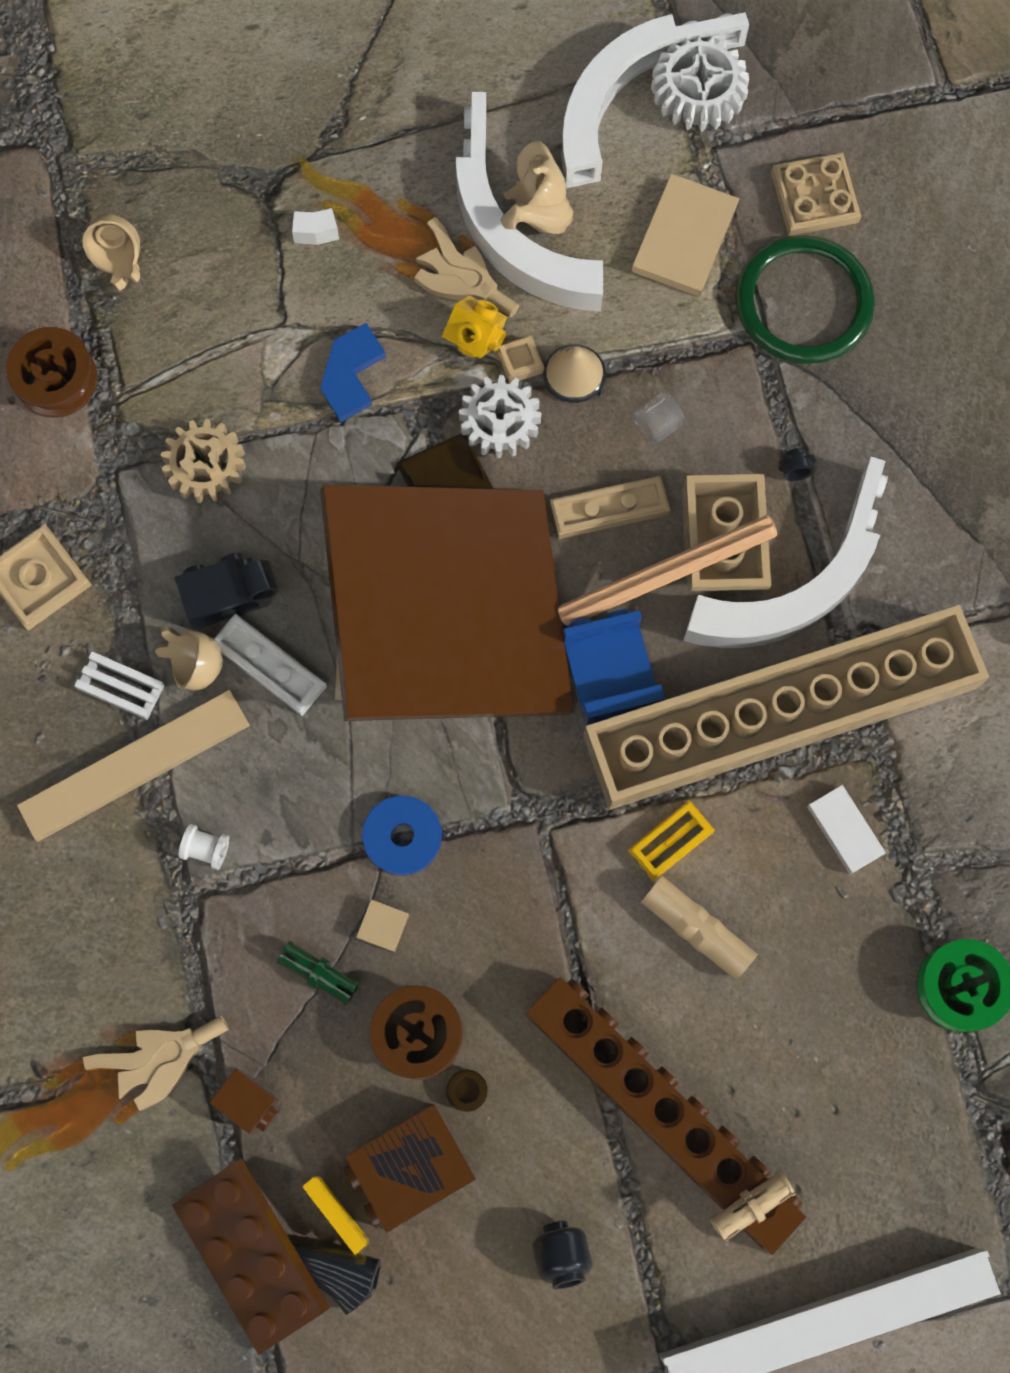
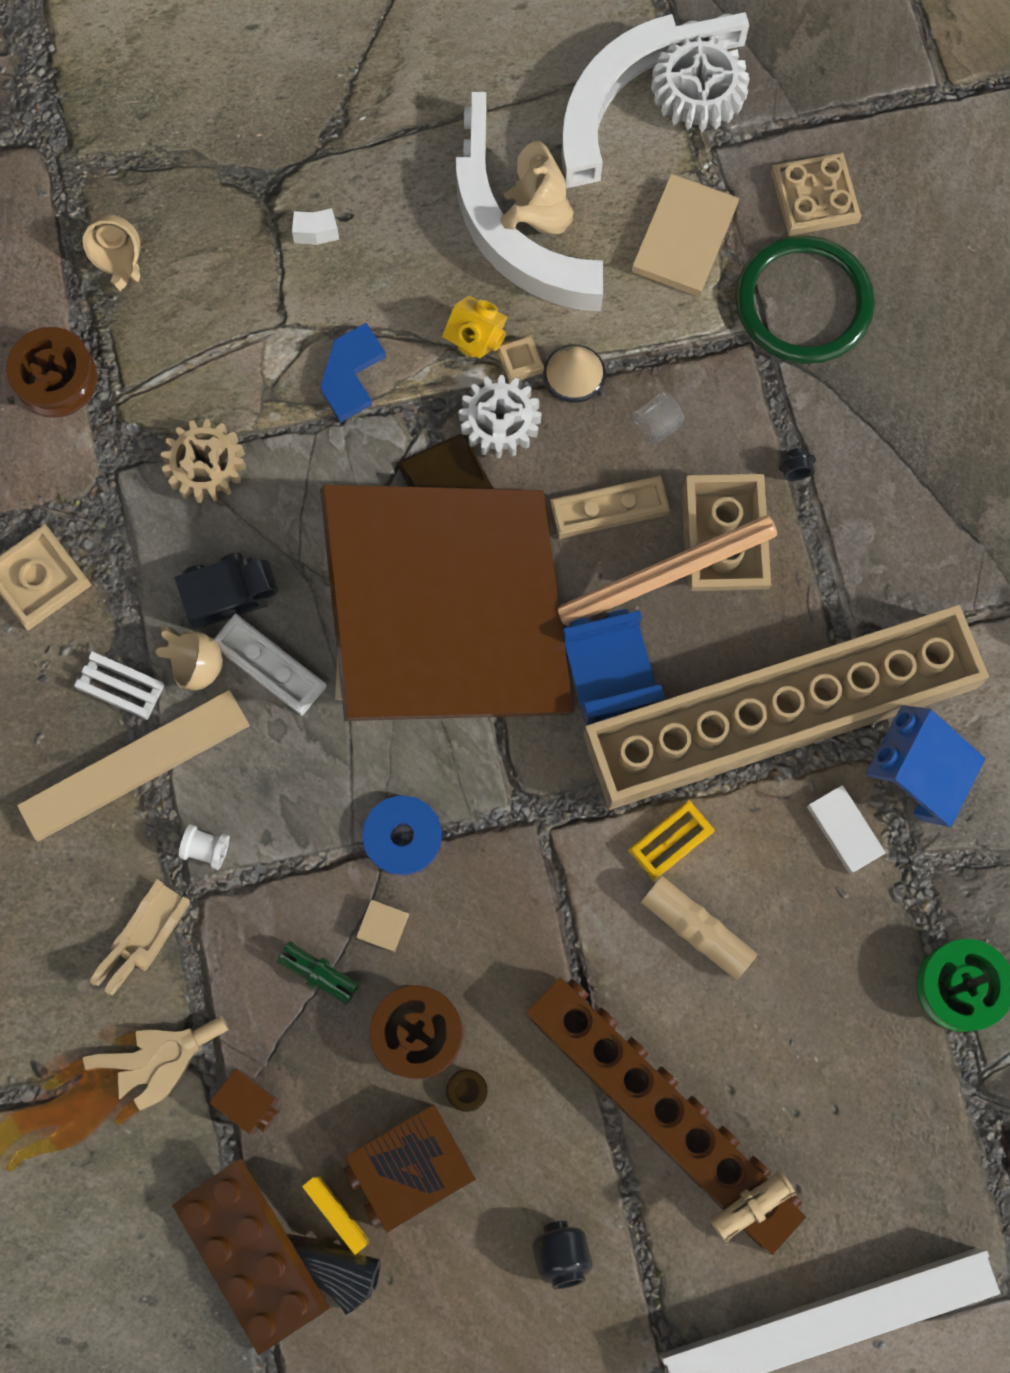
(143, 935): none -> tan arm
(405, 240): piece -> none
(768, 621): white arch -> none
(927, 763): none -> blue panel

